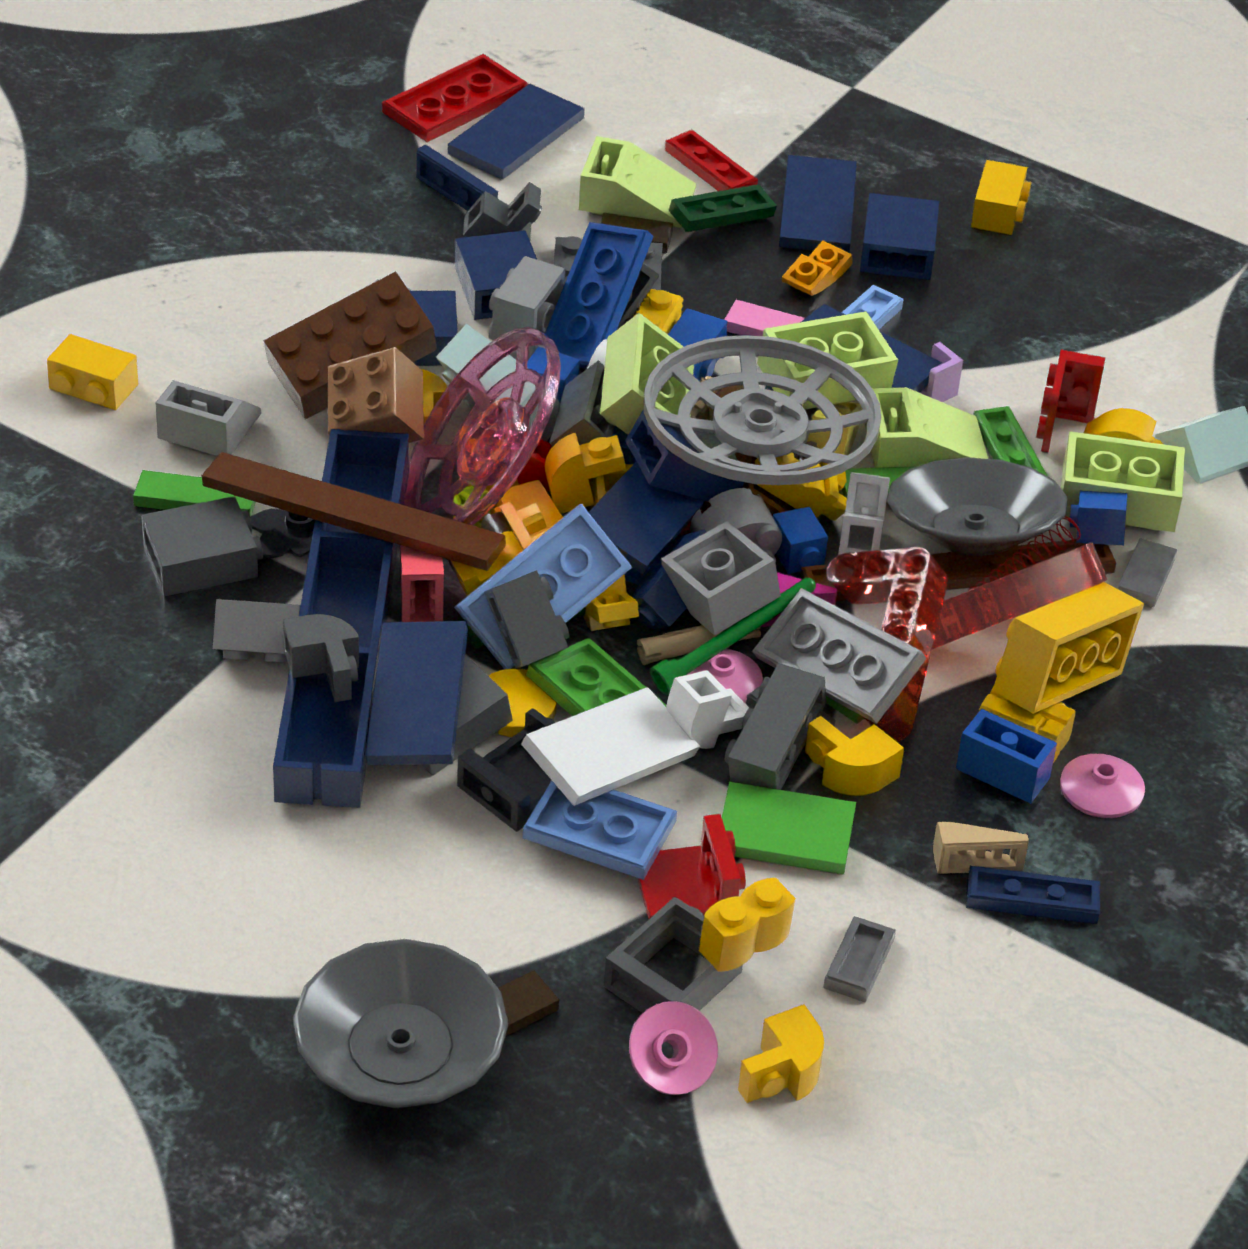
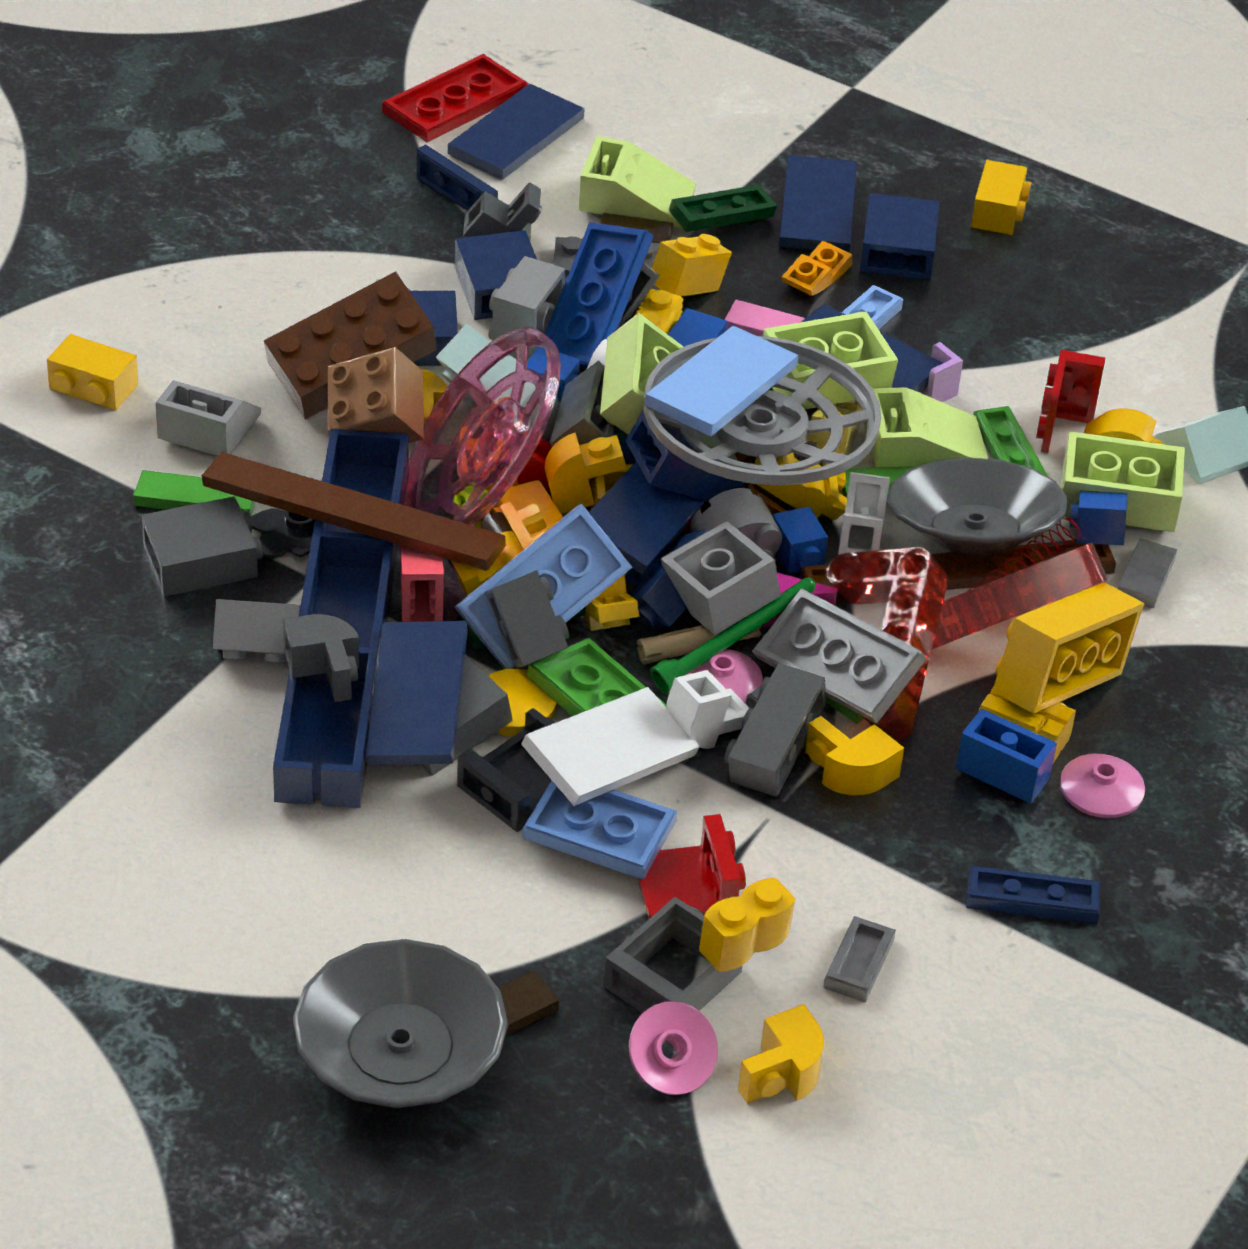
(691, 265): none -> yellow brick
(708, 162): red tile -> none
(721, 380): none -> light blue tile
(789, 827): bright green tile -> none
(963, 845): tan slope -> none

